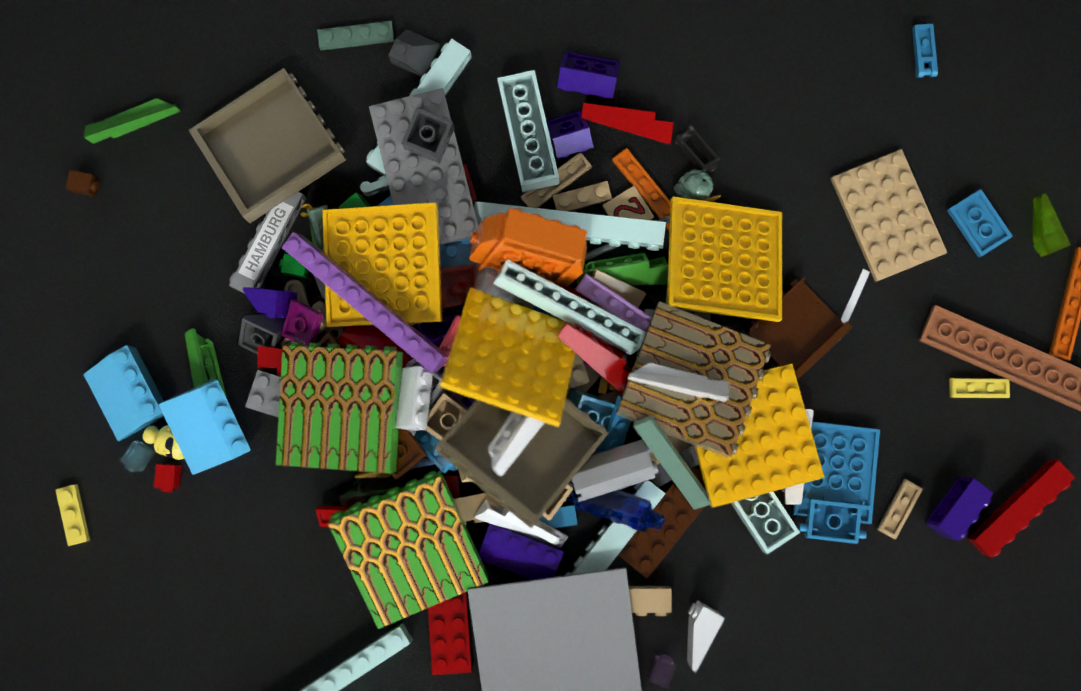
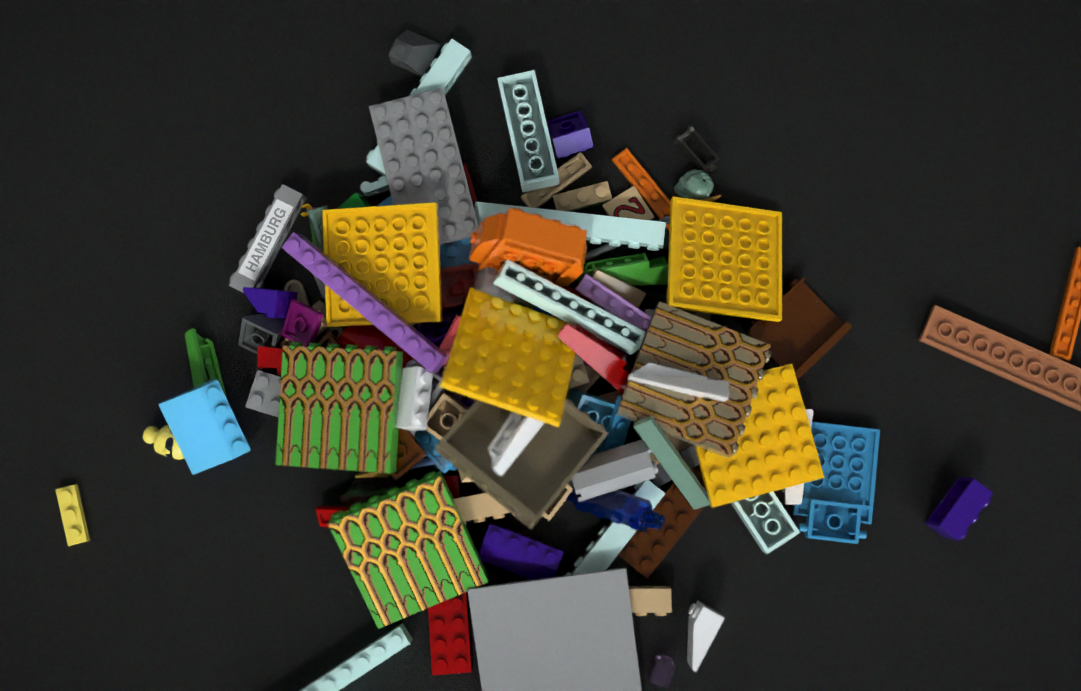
(82, 183): reddish brown brick -> none
(125, 392): medium azure slope -> none
(129, 120): bright green wedge -> none
(137, 456): clear light blue brick -> none
(167, 477): red brick -> none
(267, 145): dark tan panel -> none
(291, 267): green brick -> none
(355, 35): sand green plate -> none
(428, 135): dark grey brick -> none
(505, 519): white wedge -> none
(563, 517): dark azure tile -> none
(588, 75): dark purple slope -> none
(604, 385): pearl gold tile -> none
(629, 120): red wedge -> none
(855, 295): white sticker -> none
(888, 215): tan plate -> none
(899, 509): tan tile -> none
(924, 50): dark azure plate -> none
(979, 223): dark azure plate -> none
(979, 388): light yellow tile -> none
(1021, 508): red brick -> none
(1047, 230): clear neon green slope -> none

